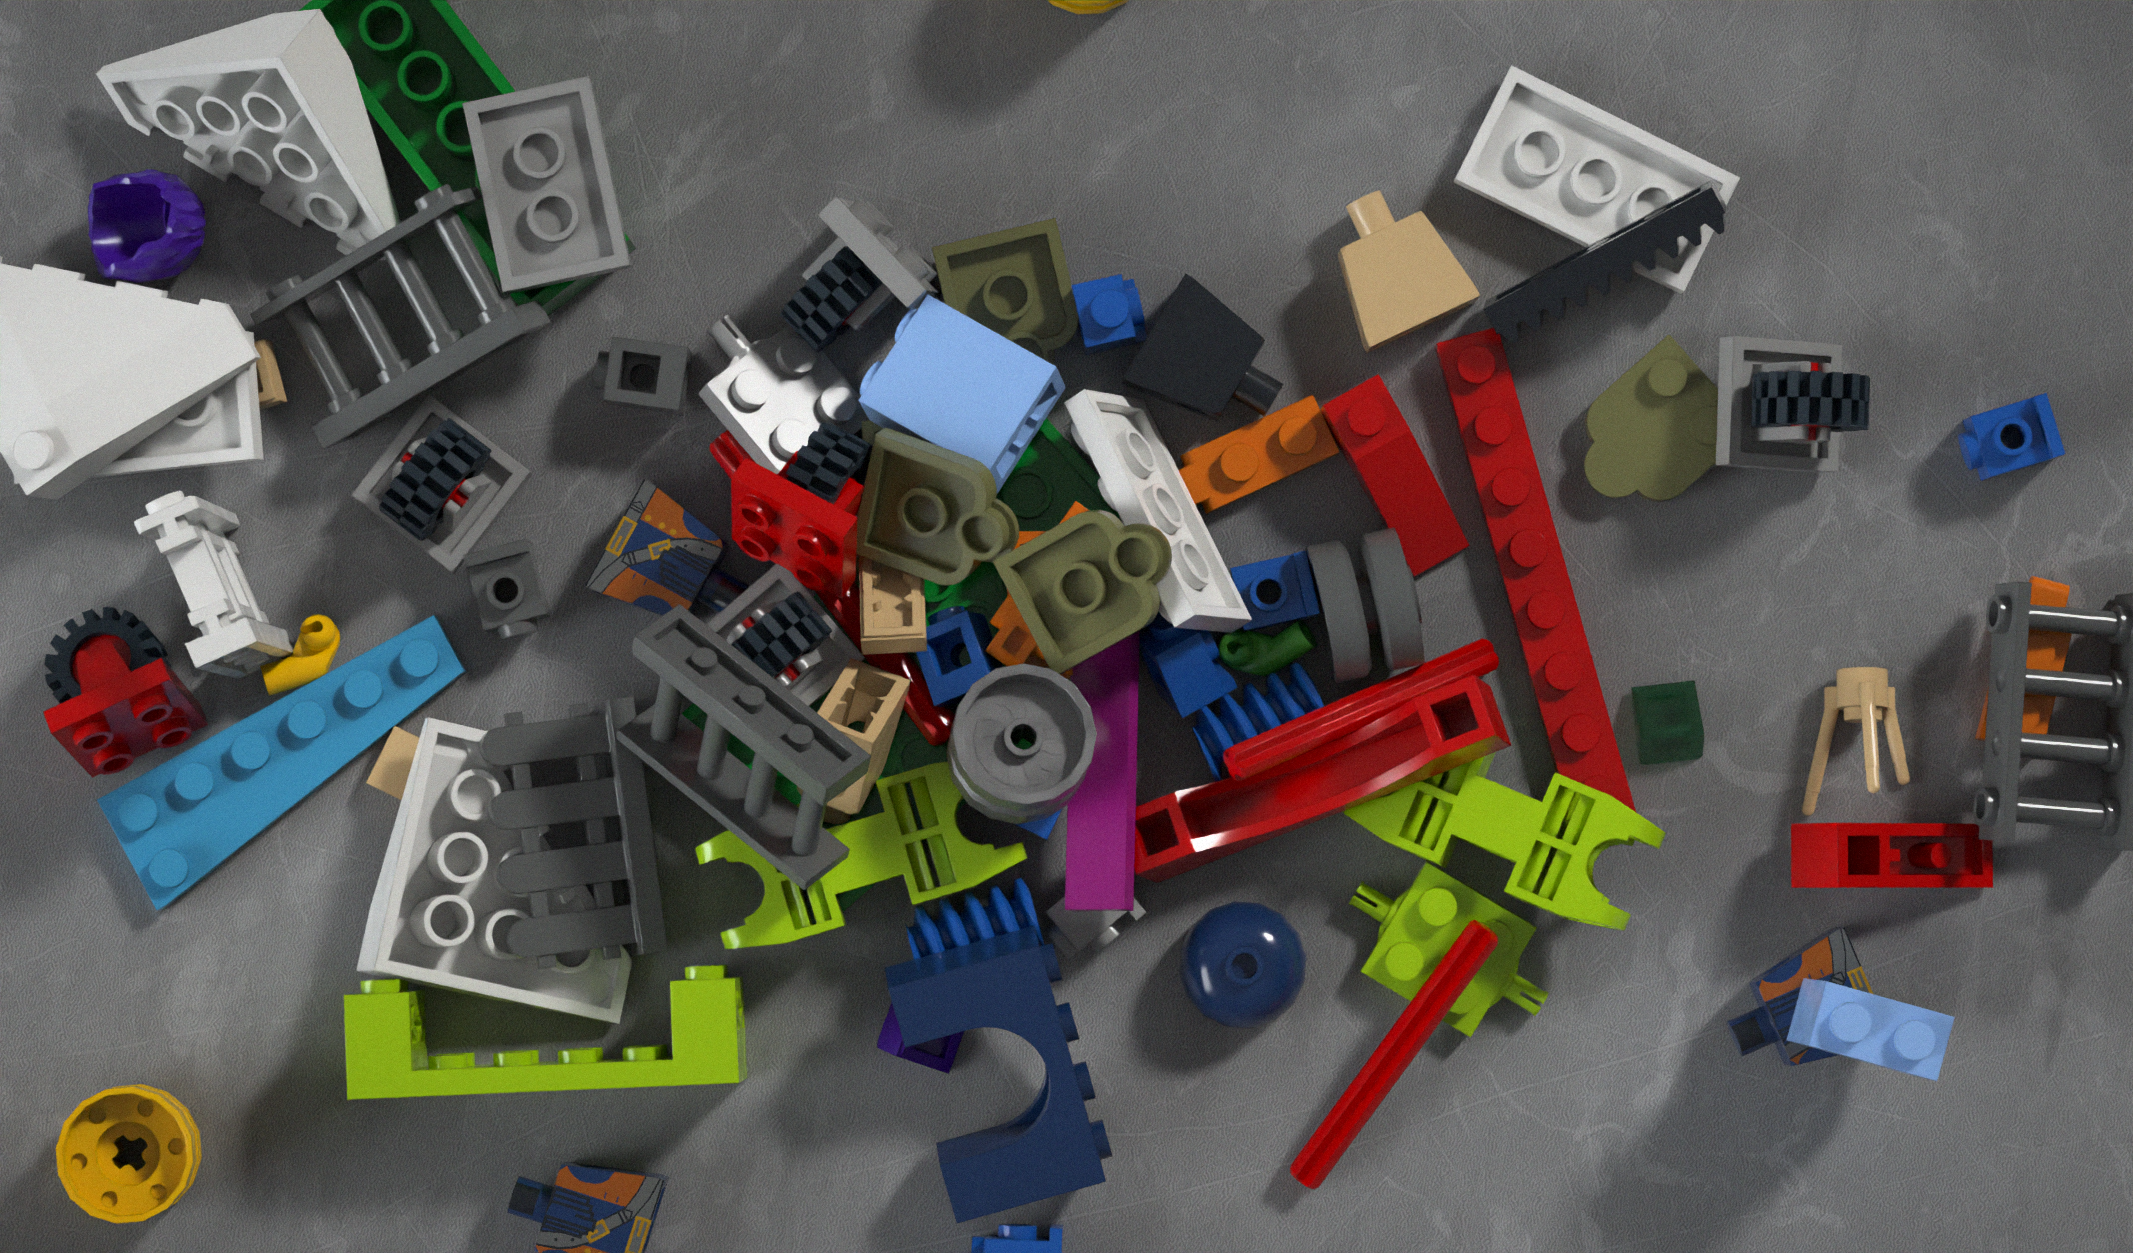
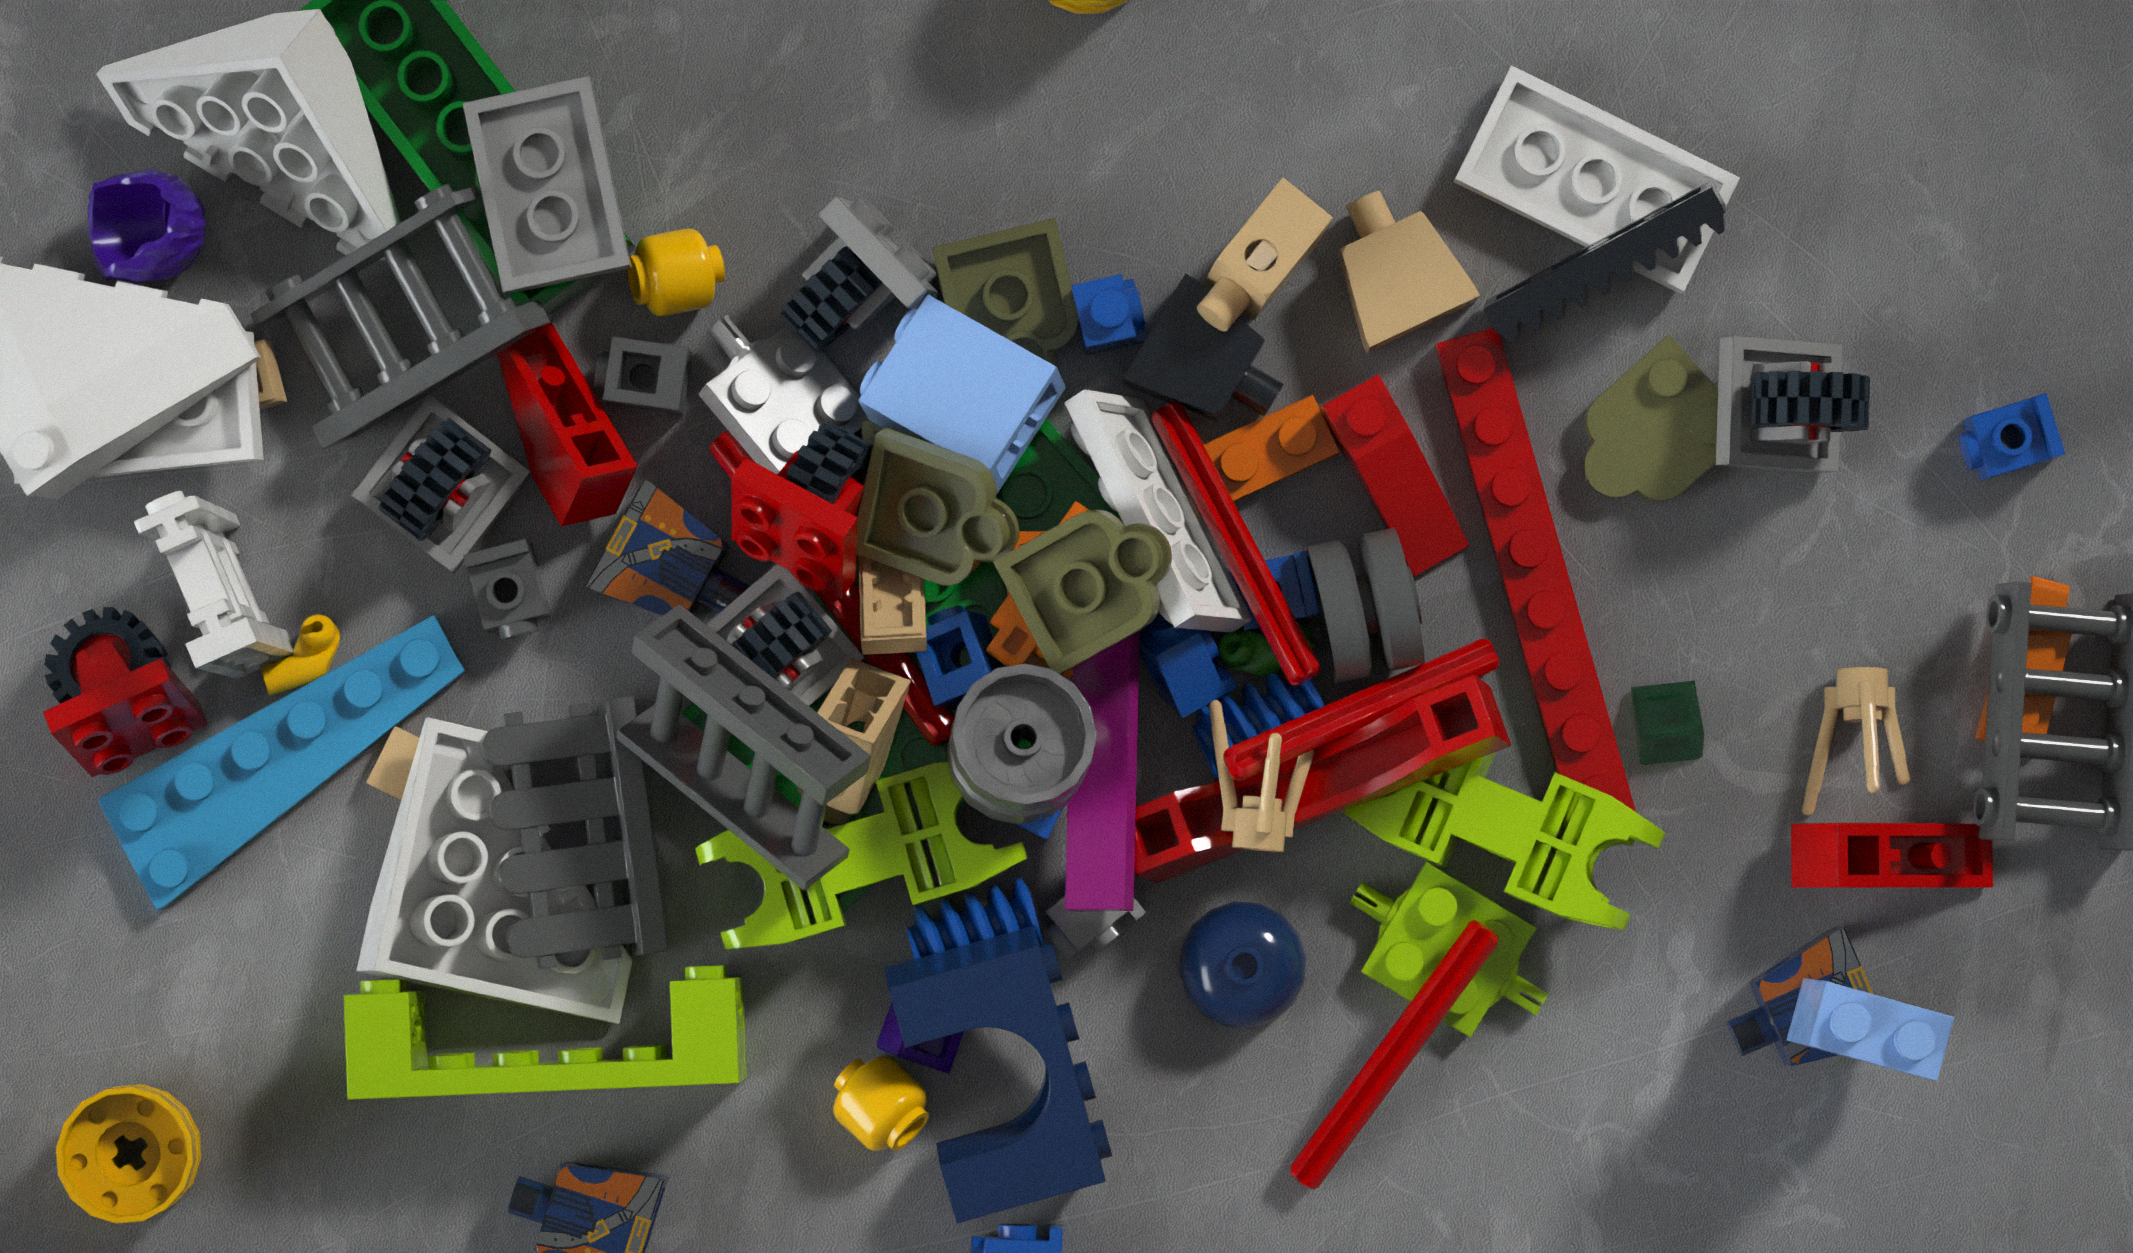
(565, 430): none -> red slope
(675, 272): none -> yellow head
(880, 1103): none -> yellow head
(1236, 543): none -> red axle
(1260, 821): none -> tan plant
(1263, 256): none -> tan torso

